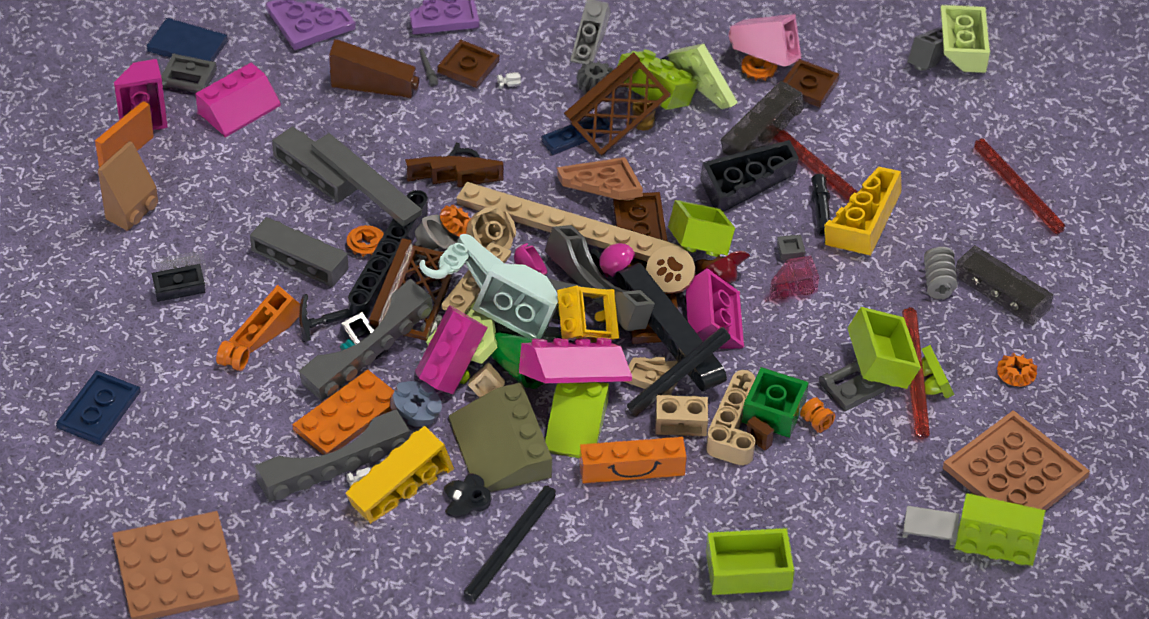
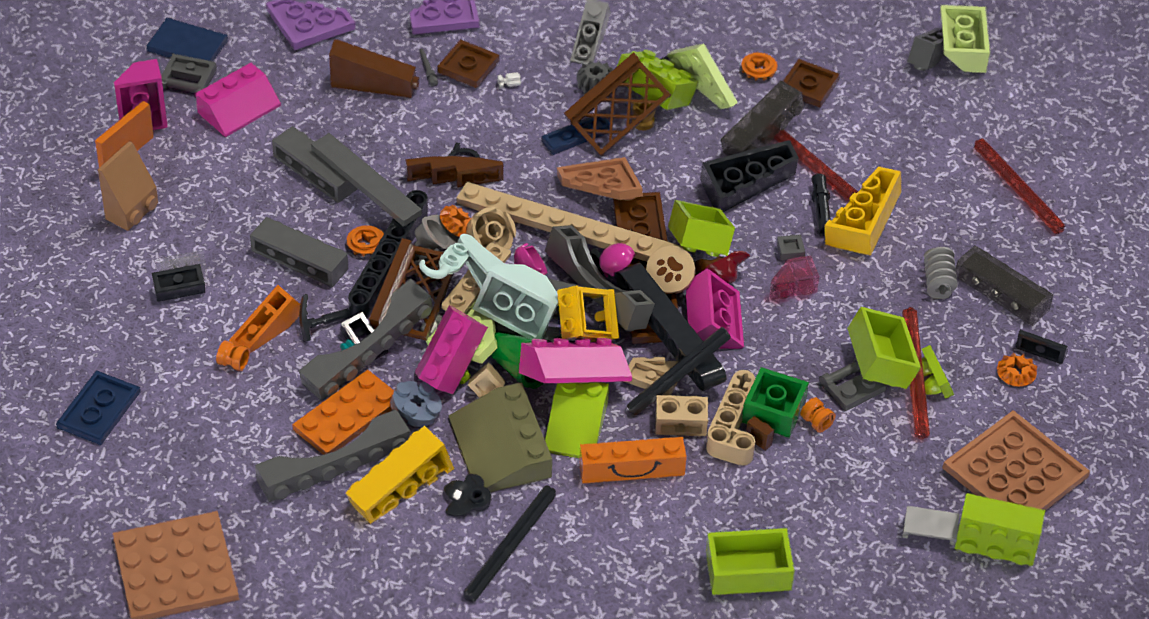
(359, 475): white piece -> none
(768, 38): bright pink slope -> none
(1041, 347): none -> black slope

